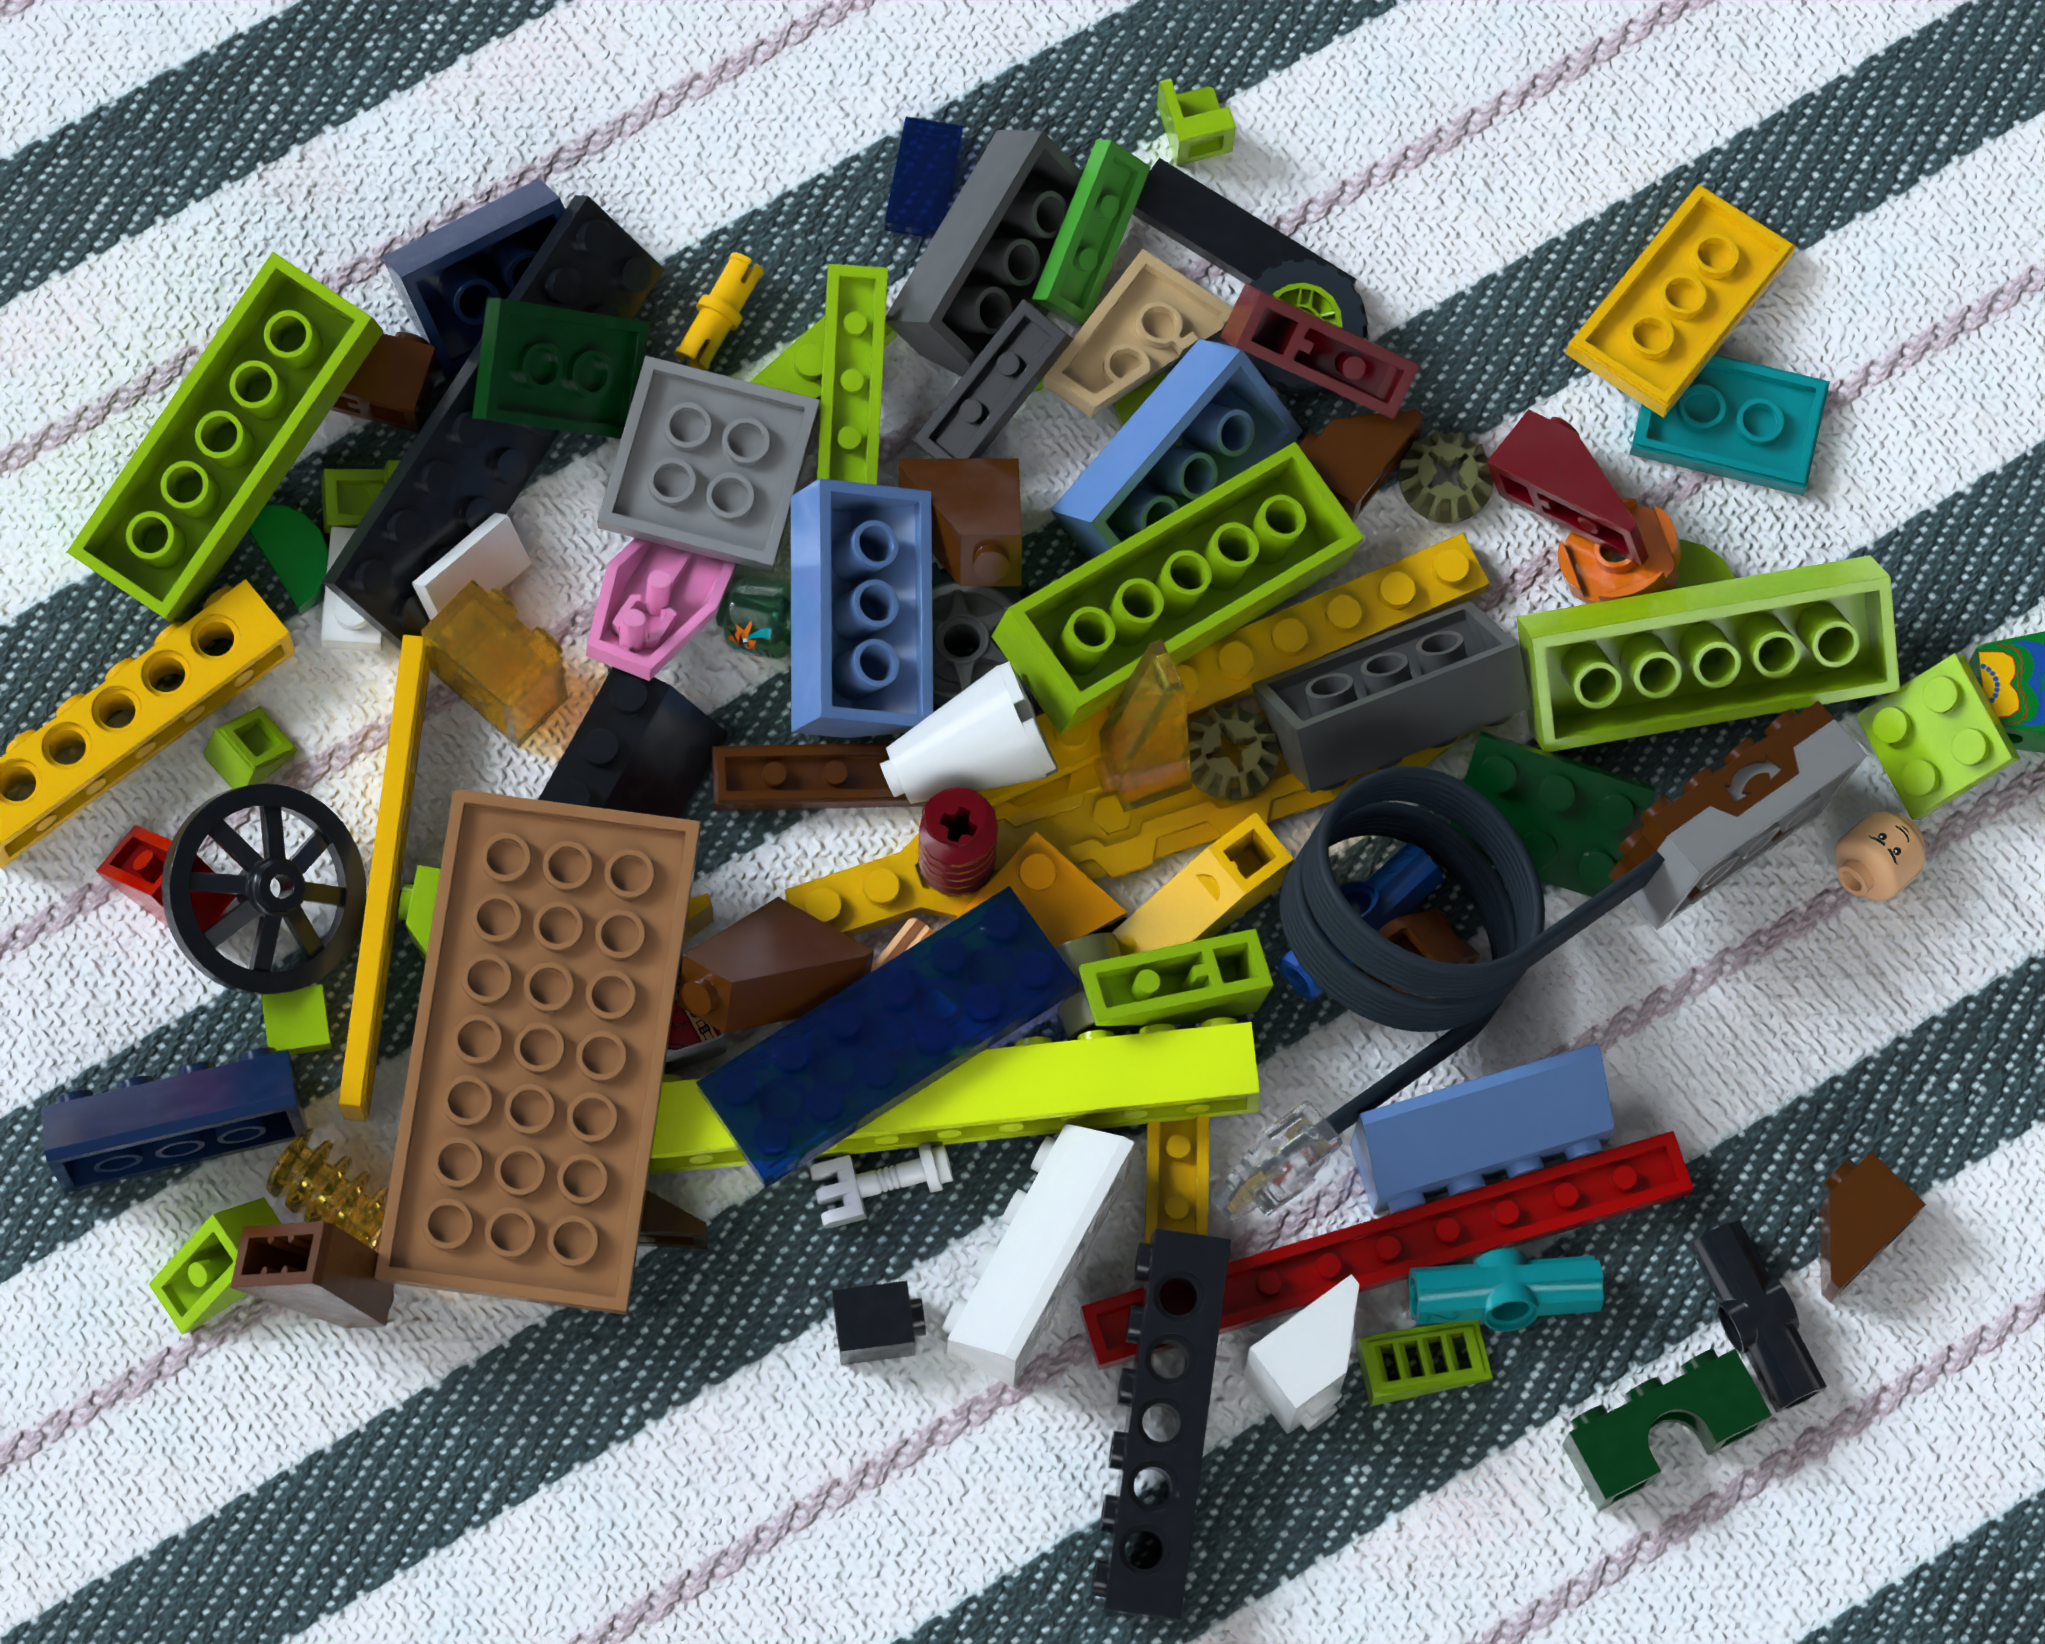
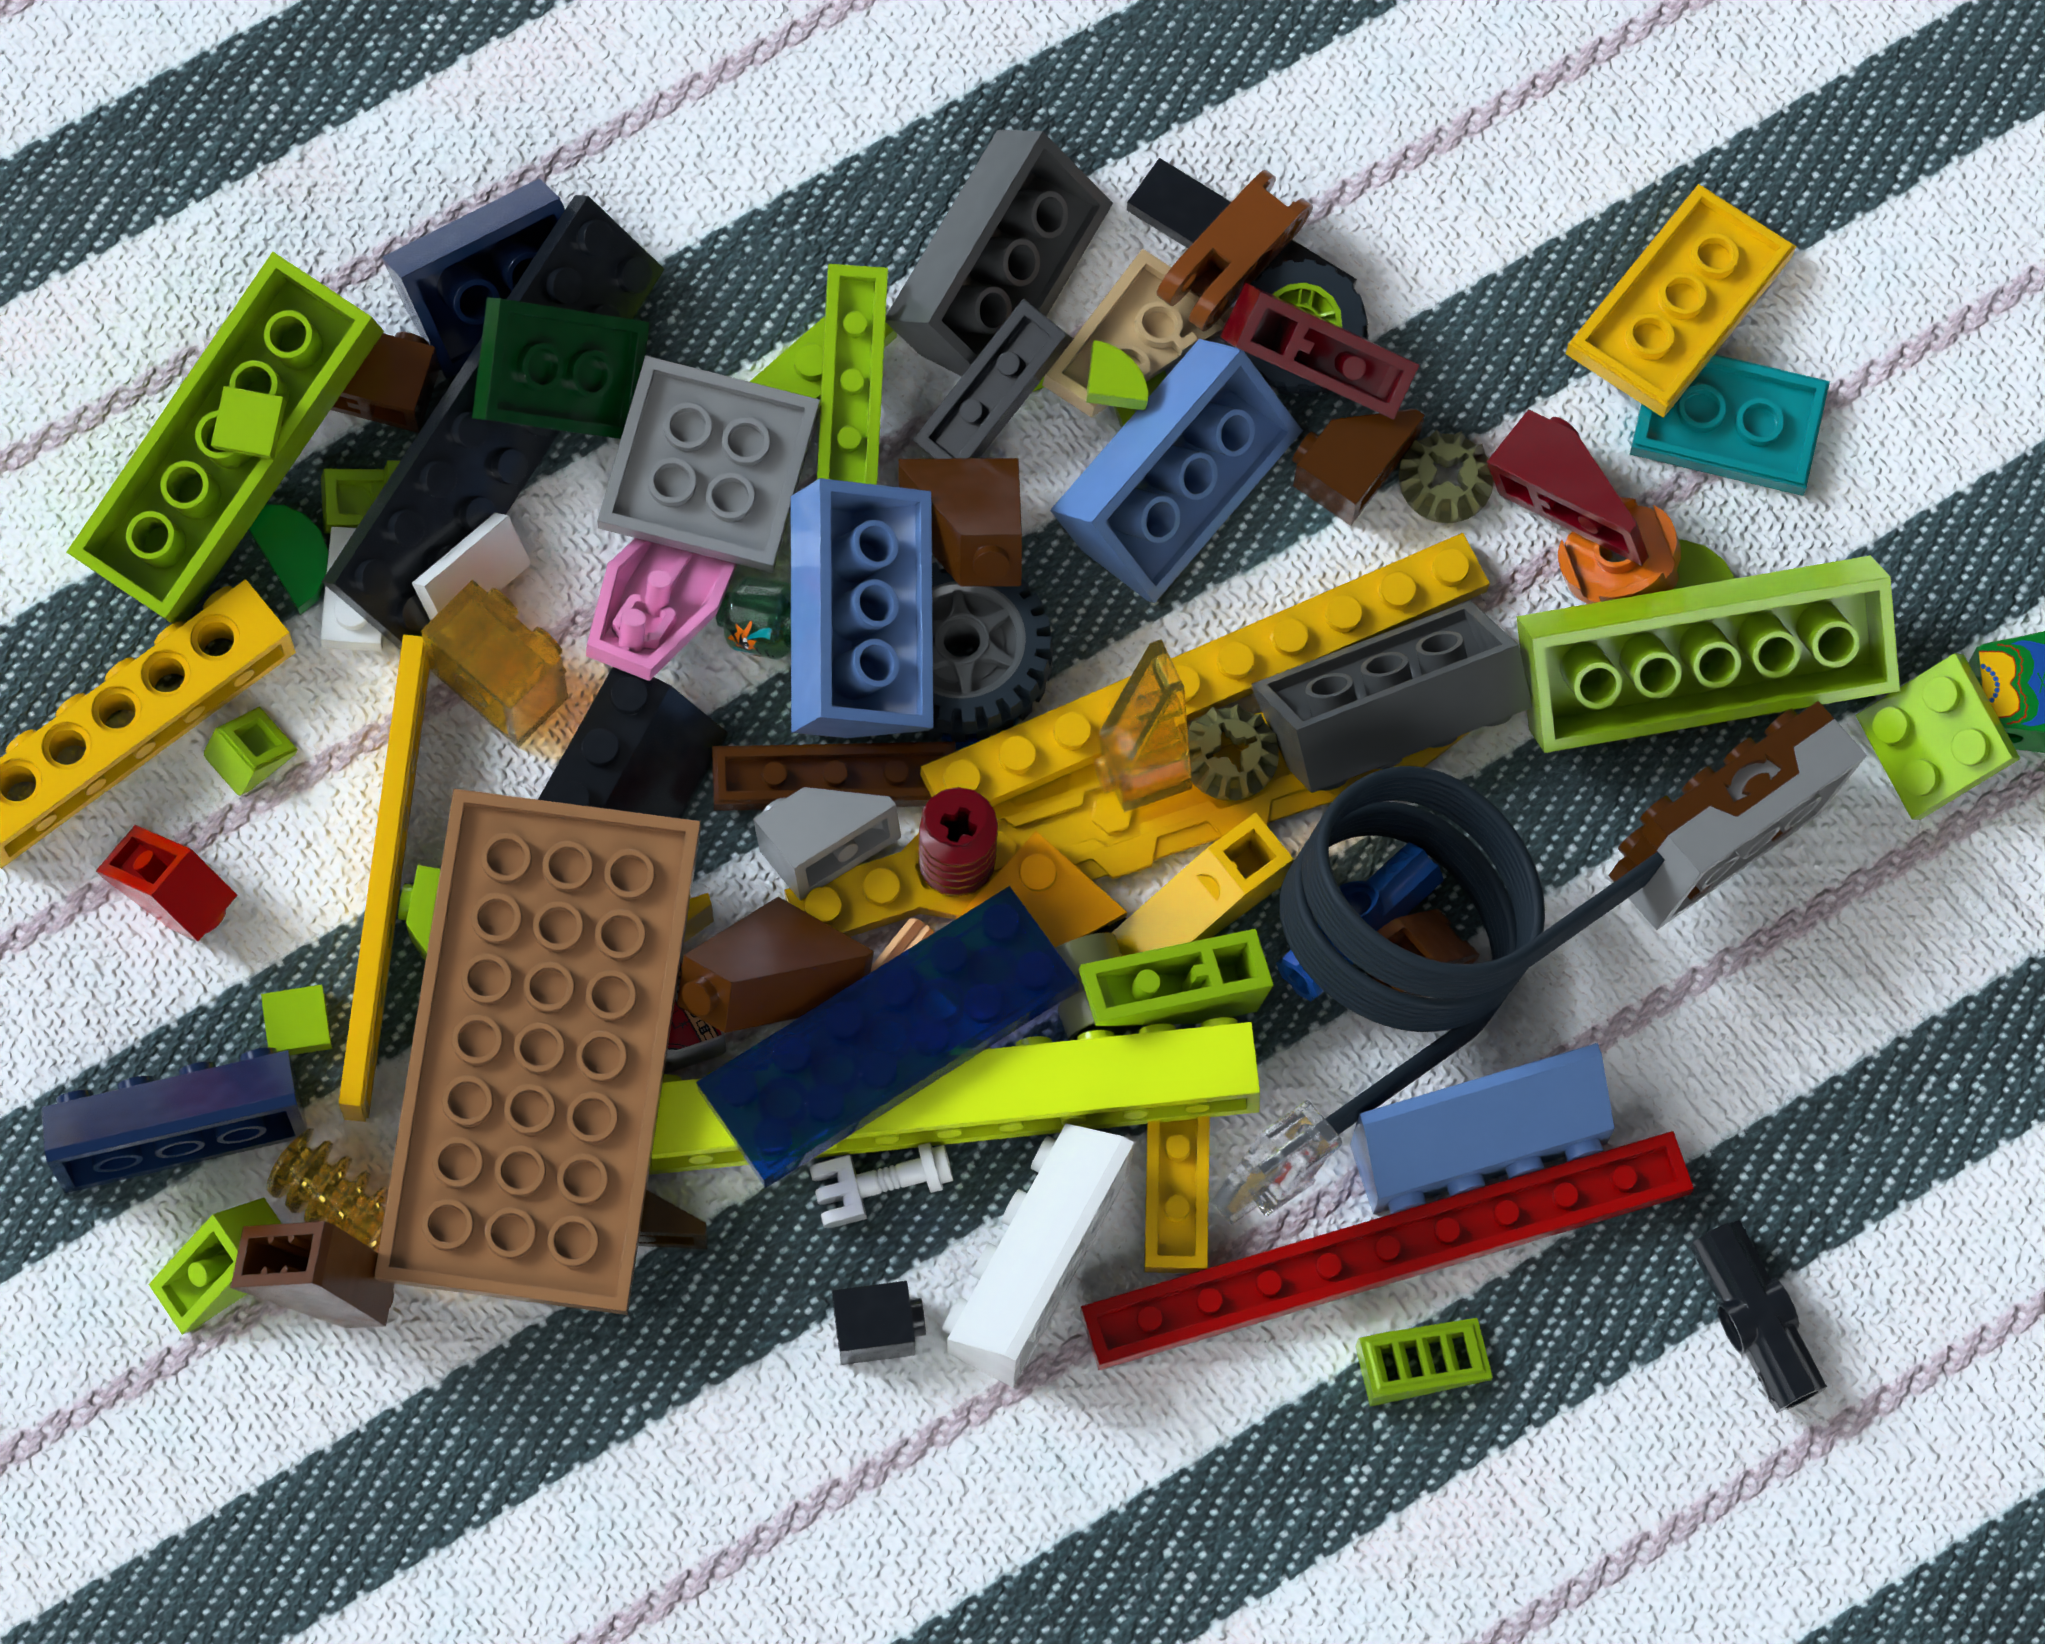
(248, 422): none -> lime tile
(254, 889): black wheel -> none
(719, 311): yellow pin -> none
(823, 834): none -> light grey slope
(923, 177): clear blue tile -> none
(972, 742): white cone -> none
(1091, 232): bright green plate -> none
(1115, 378): none -> lime tile
(1178, 583): lime brick -> none
(1195, 123): lime panel -> none
(1202, 1267): black brick -> none
(1234, 250): none -> dark orange piece
(1306, 1360): white slope -> none
(1505, 1289): teal piece -> none
(1560, 808): dark green plate -> none
(1711, 1399): dark green arch -> none
(1861, 1219): reddish brown slope -> none
(1881, 854): light nougat head -> none

